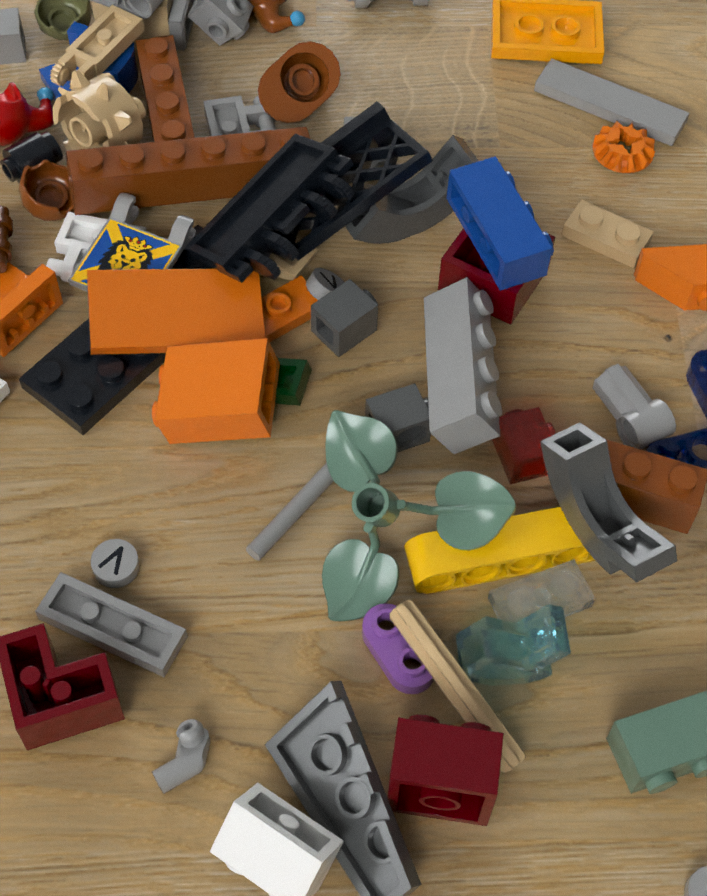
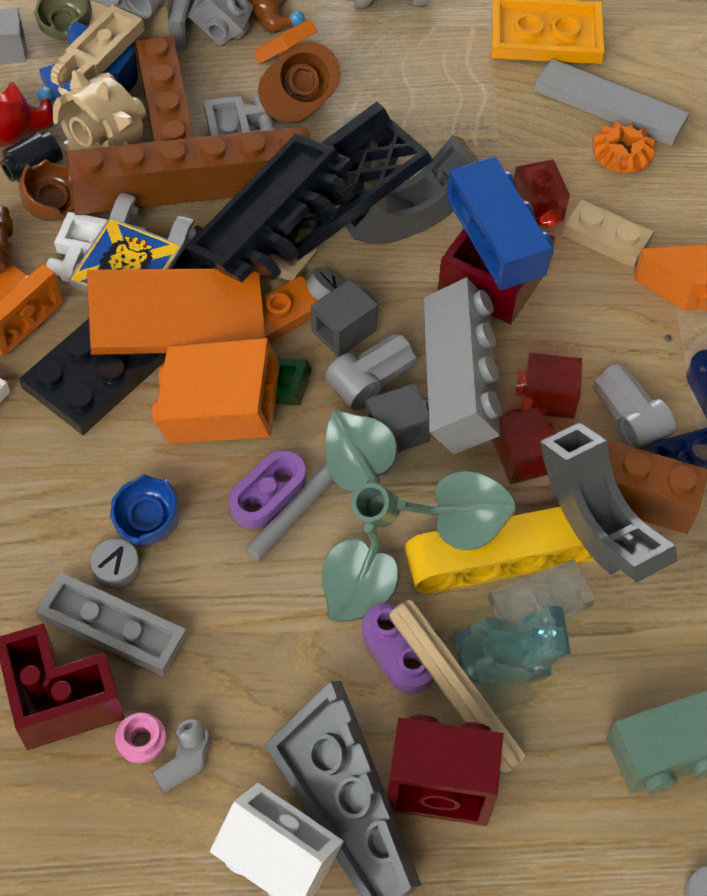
(137, 724): none -> bright pink plate
(145, 510): none -> blue hair
(265, 491): none -> medium lavender plate
(284, 41): none -> orange plate
(364, 375): none -> light grey piece
(544, 190): none -> clear red brick
(550, 384): none -> clear red brick

